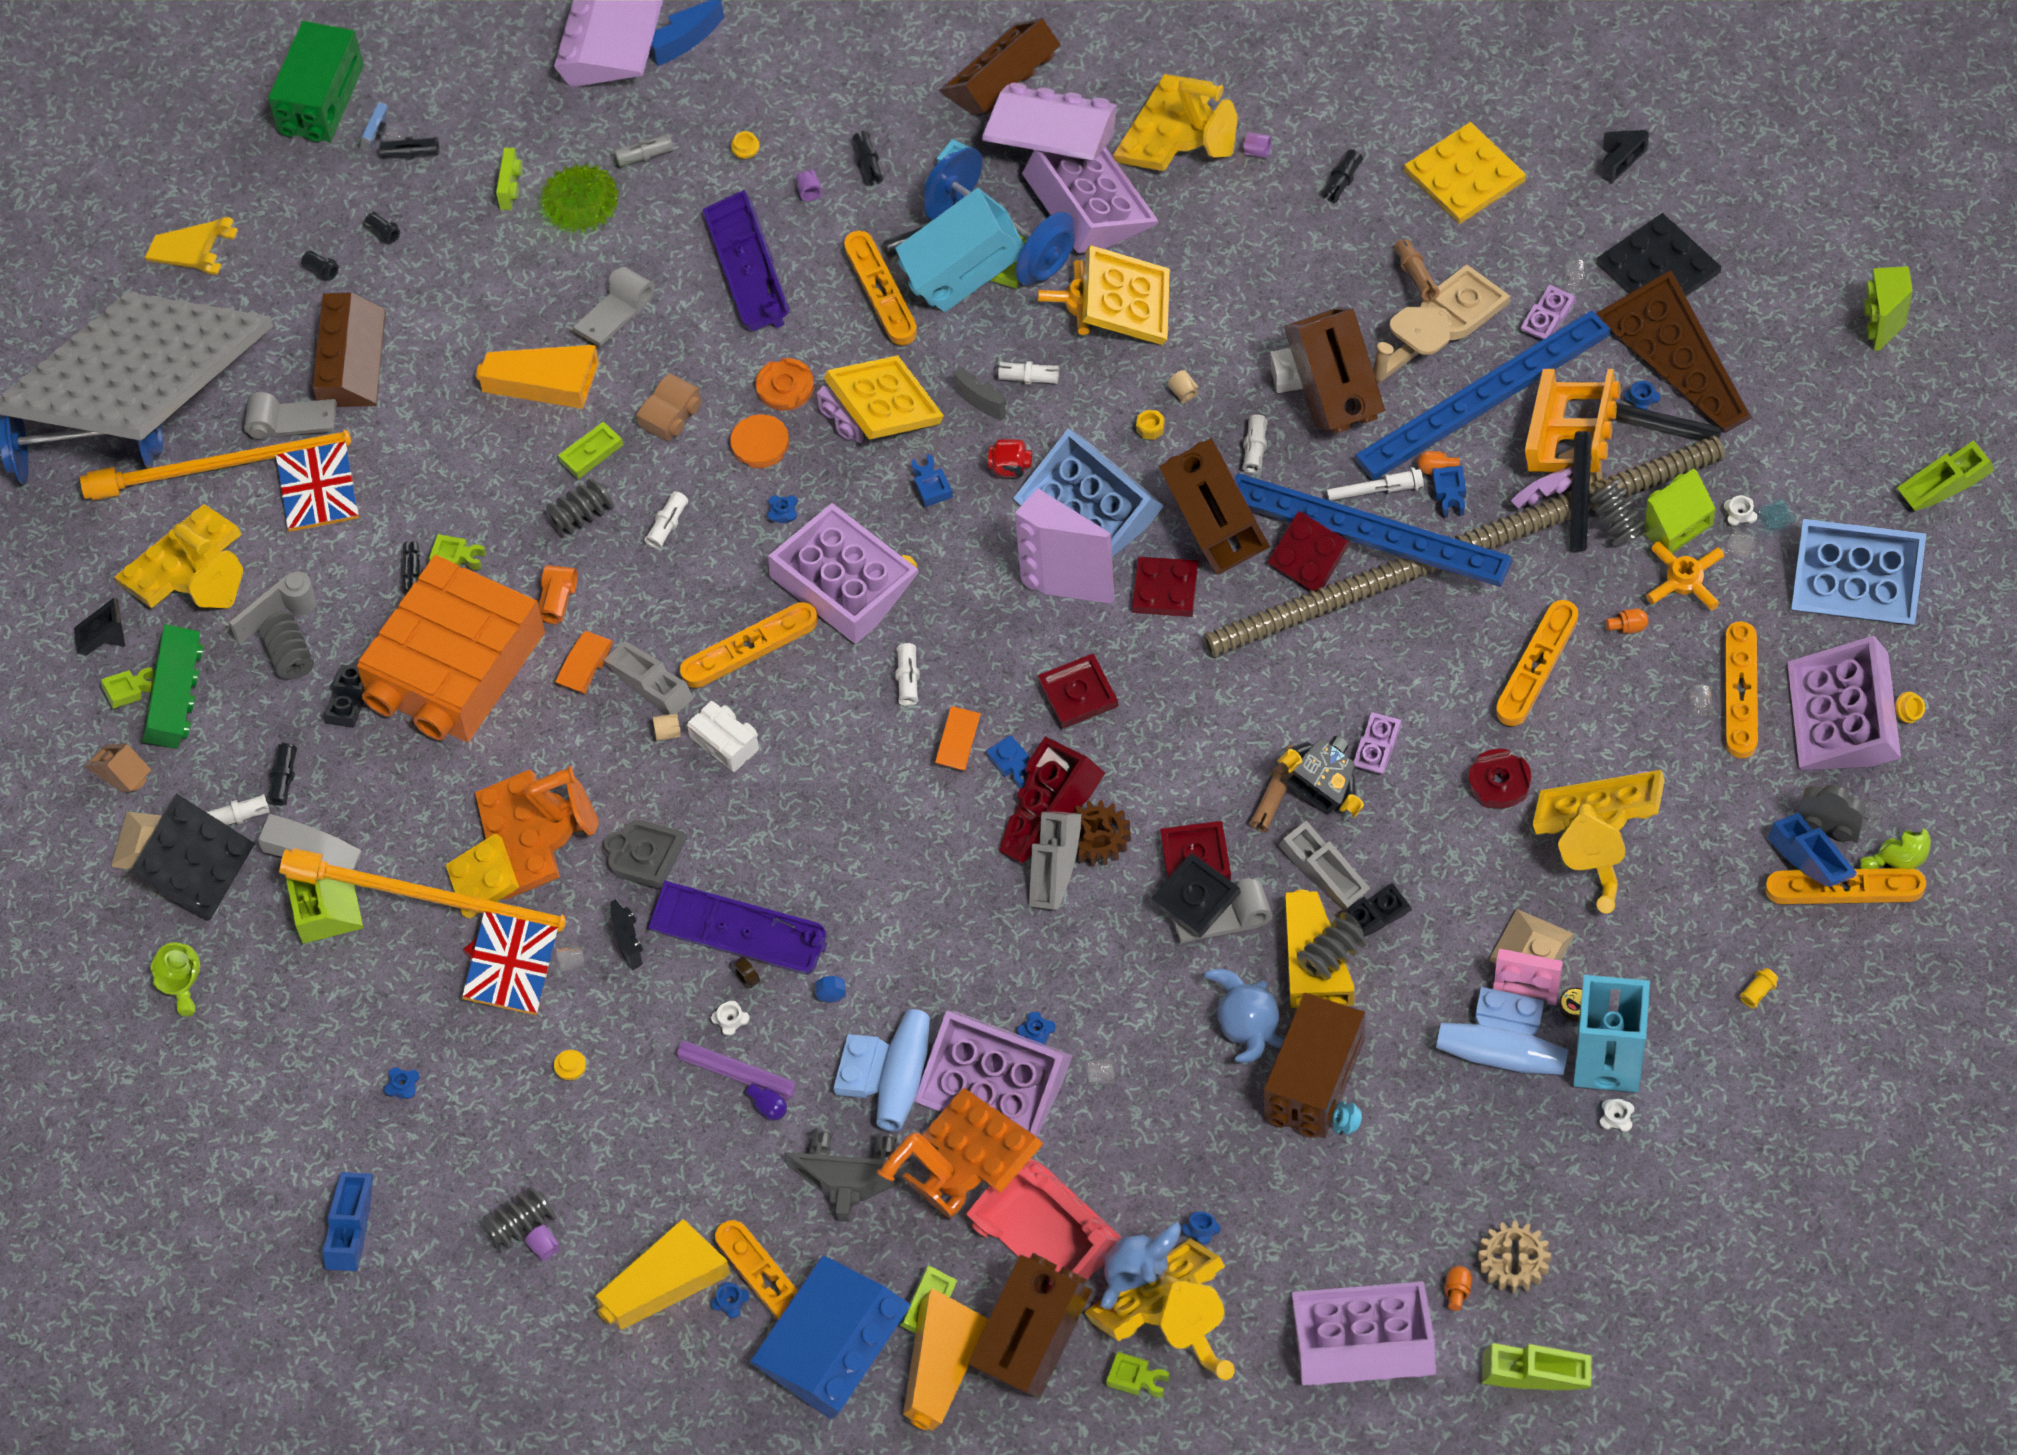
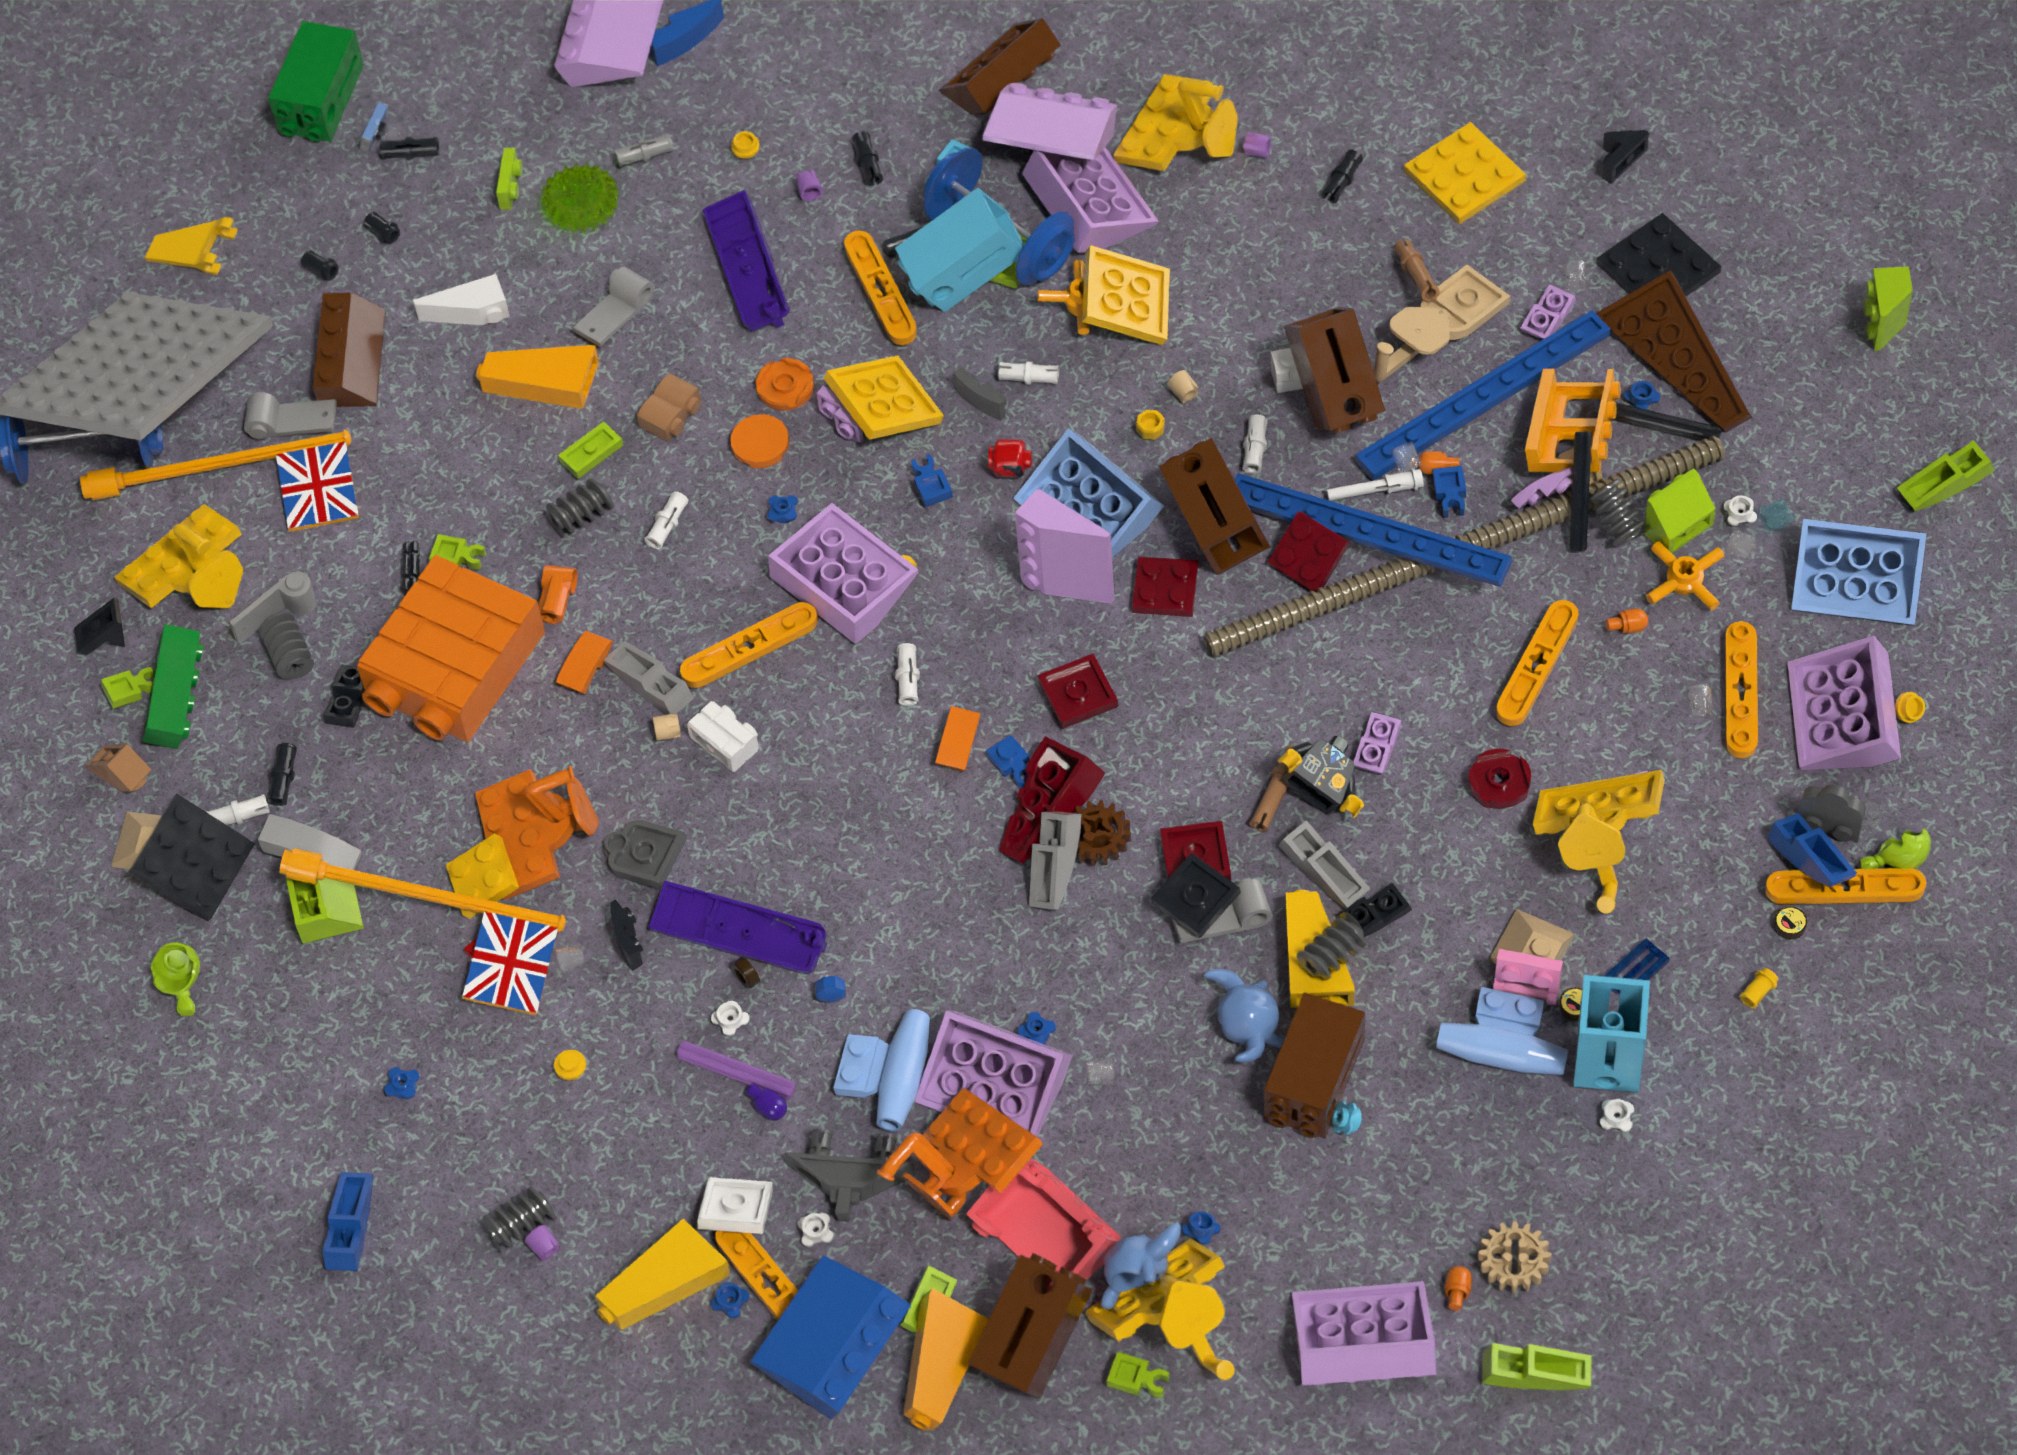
(468, 303): none -> white slope
(735, 1205): none -> white tile
(813, 1221): none -> white plate
(1406, 457): none -> clear hose
(1633, 955): none -> clear blue tile
(1790, 923): none -> tile

